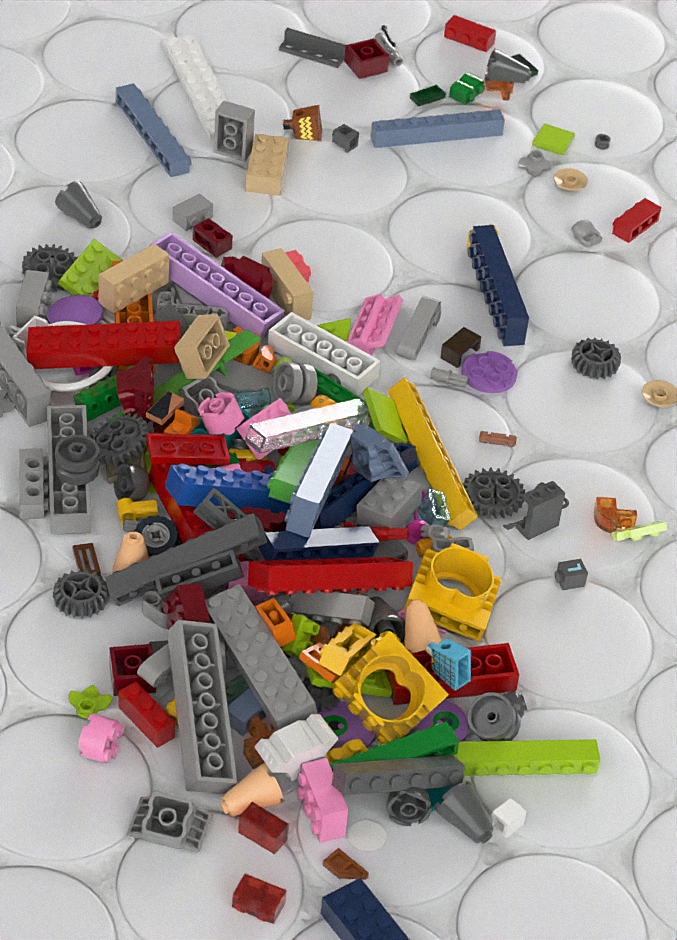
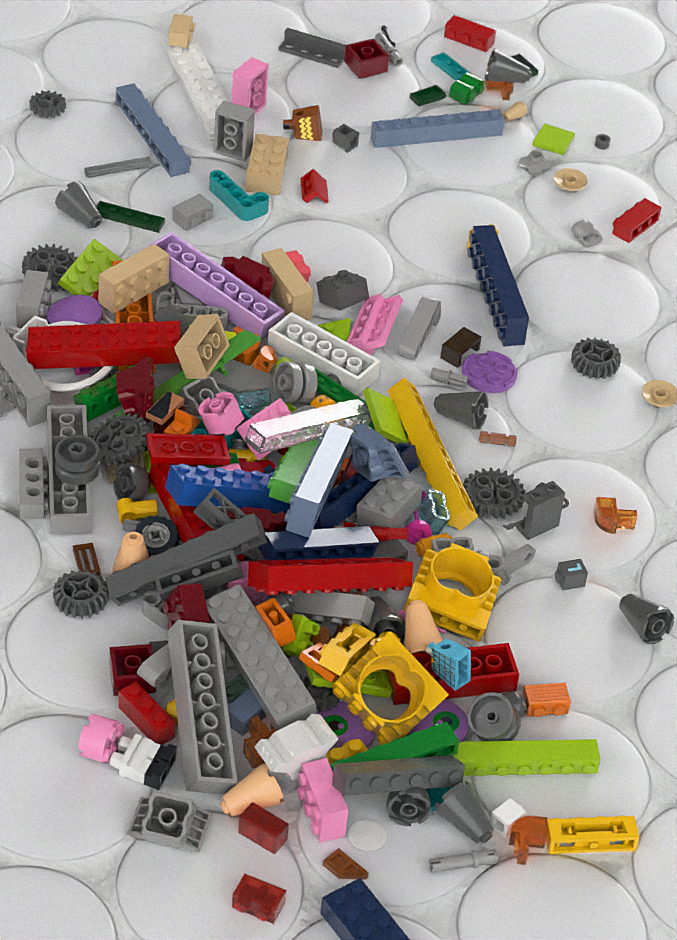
(47, 104): none -> dark grey gear
(89, 701): lime plate -> none
(117, 167): none -> dark grey axle
(131, 217): none -> dark green tile
(144, 760): none -> white hips
(181, 30): none -> tan brick
(212, 237): dark red brick -> none
(237, 200): none -> teal beam
(250, 84): none -> bright pink brick
(314, 185): none -> red panel
(342, 290): none -> dark grey brick
(434, 532): light grey axle -> none
(449, 66): none -> teal tile
(463, 407): none -> dark grey cone
(470, 859): none -> light grey pin
(511, 563): none -> light grey piece
(515, 111): none -> tan cone
(526, 833): none -> clear orange brick
(546, 699): none -> orange brick
(592, 834): none -> yellow brick
(637, 532): yellowish green plate -> none
(647, 618): none -> dark grey cone

